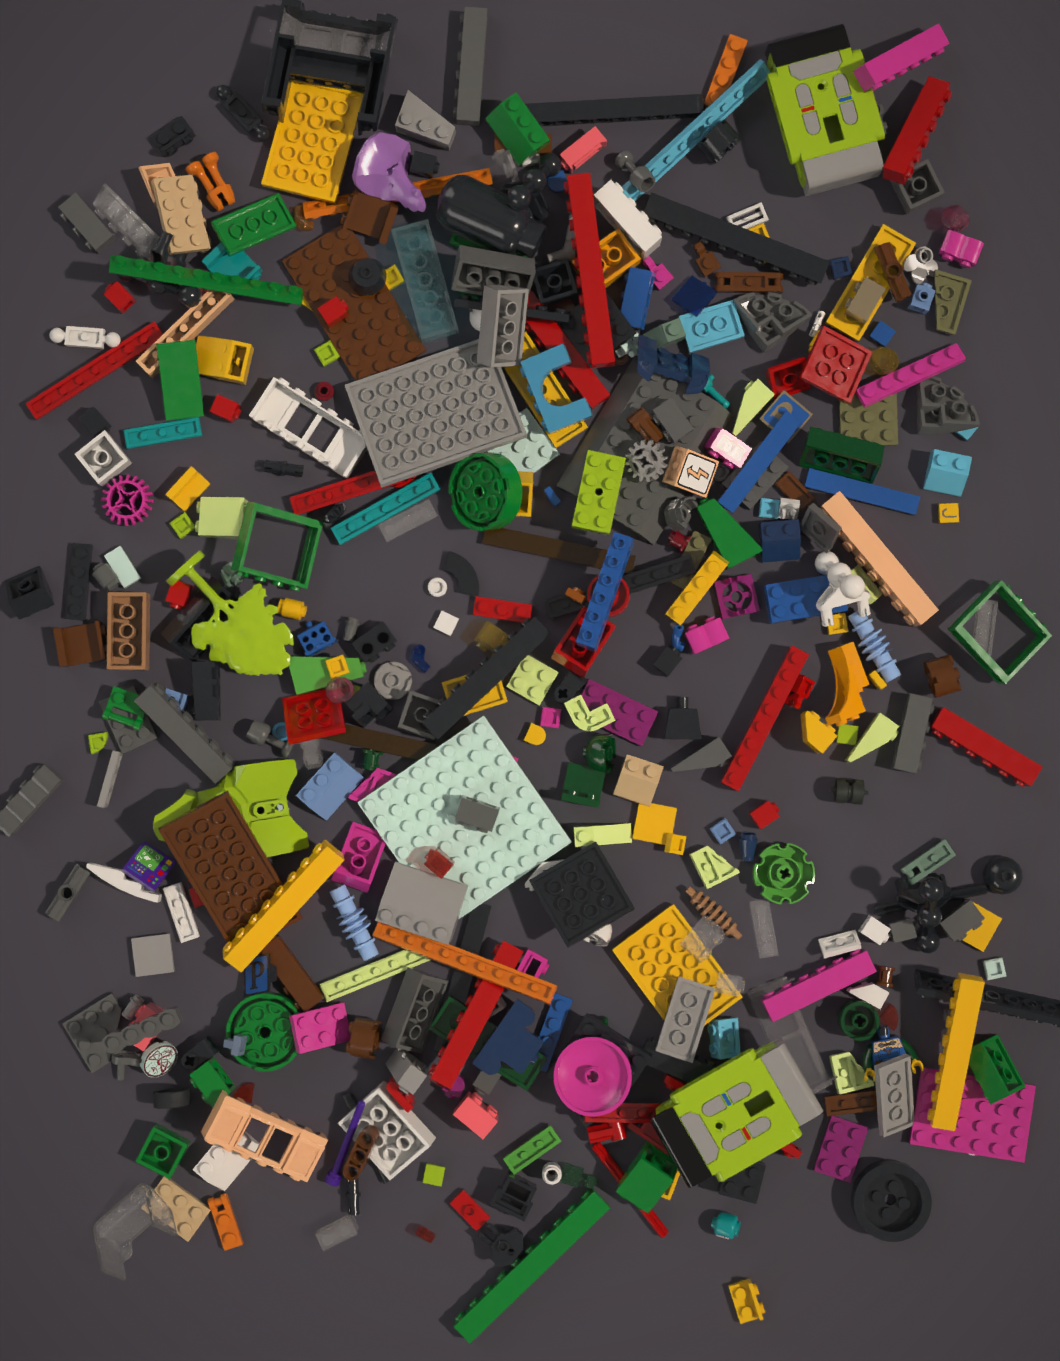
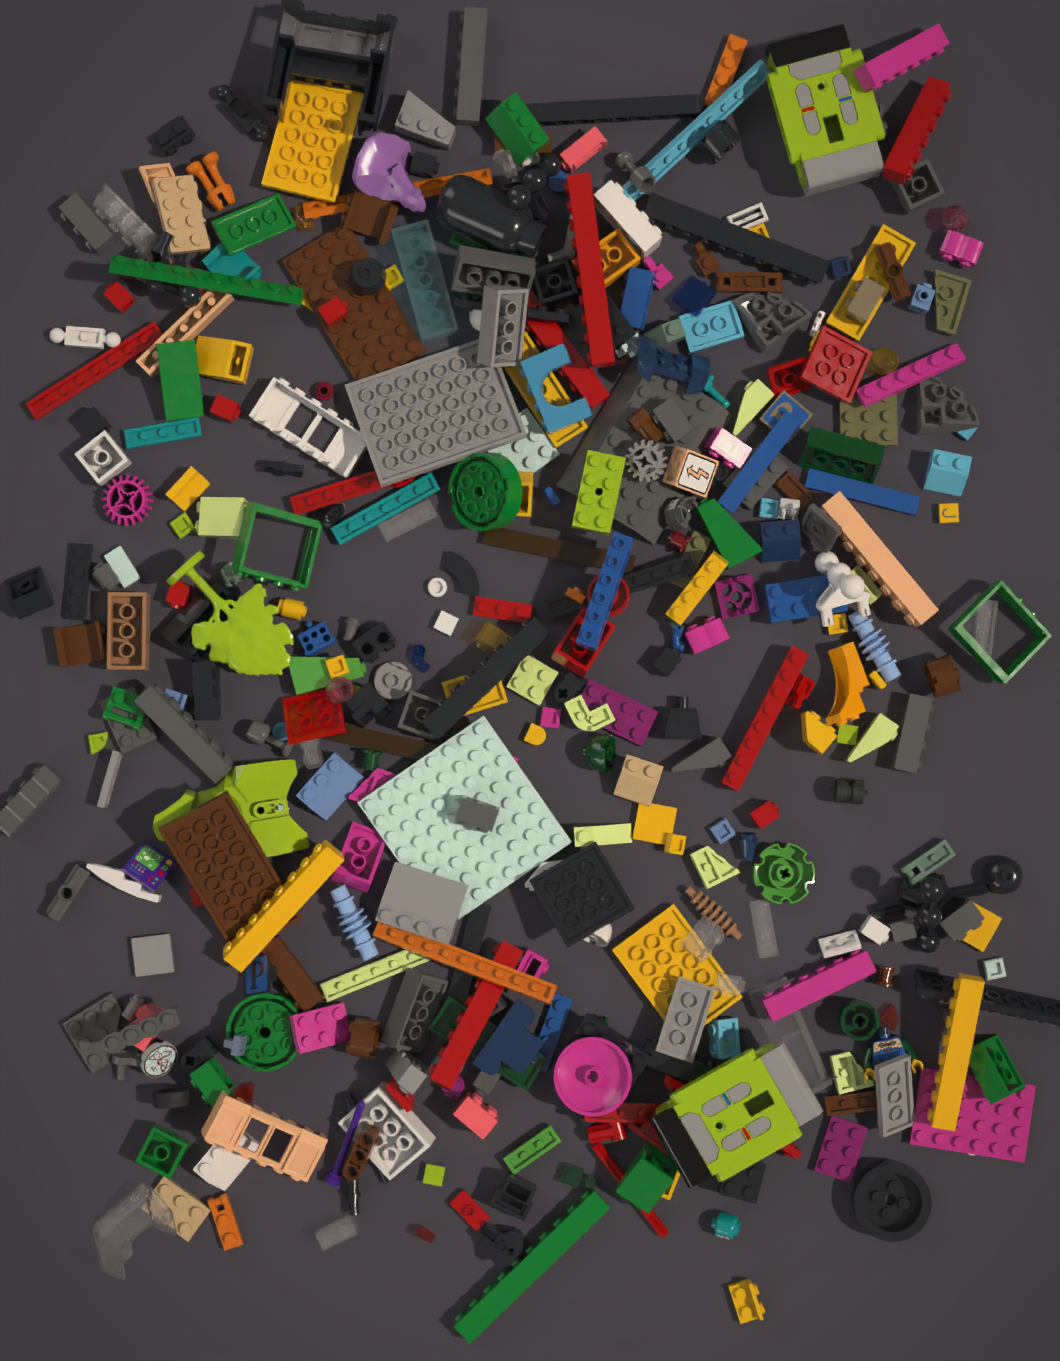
(181, 912): white tile -> none
(327, 353): lime tile -> none
(438, 862): clear red brick -> none
(548, 1178): white brick -> none
(583, 785): dark green bracket -> none
(870, 993): white slope -> none
(882, 334): blue tile -> none
(920, 267): light grey plate -> none
(985, 746): red brick -> none

